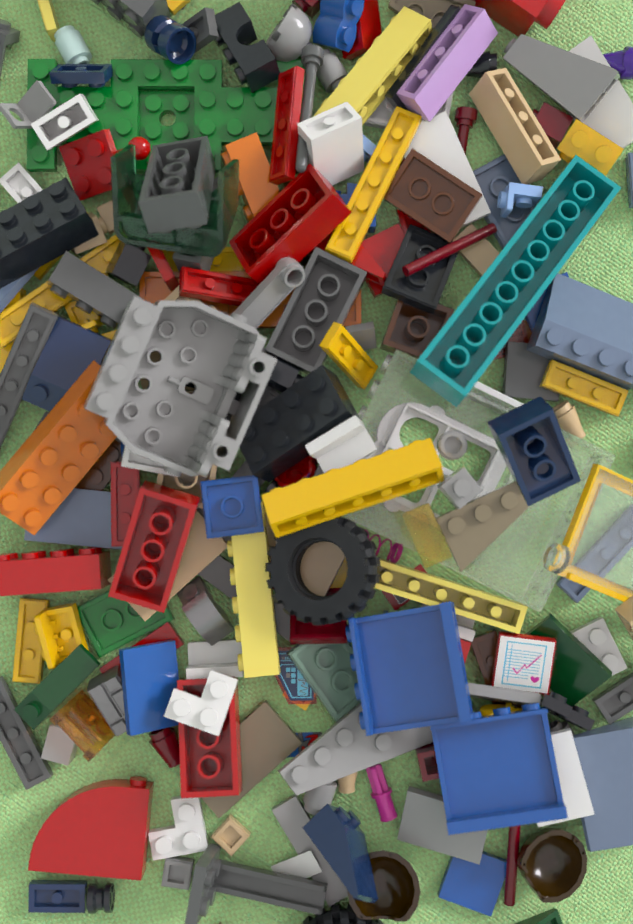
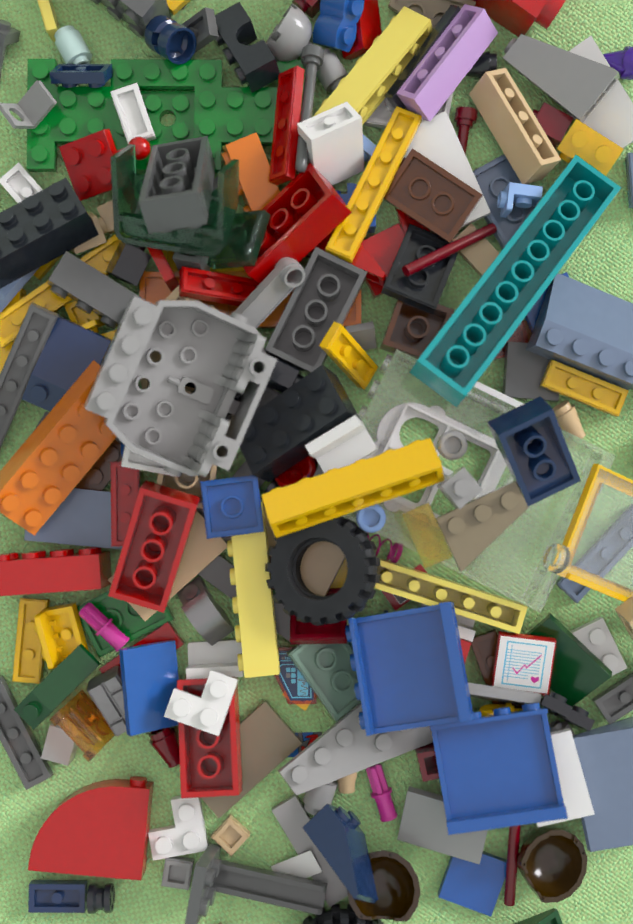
(64, 121): white brick -> none
(103, 626): none -> dark pink axle
(132, 113): none -> white tile
(243, 241): none -> clear green tile
(371, 518): none -> medium blue tile

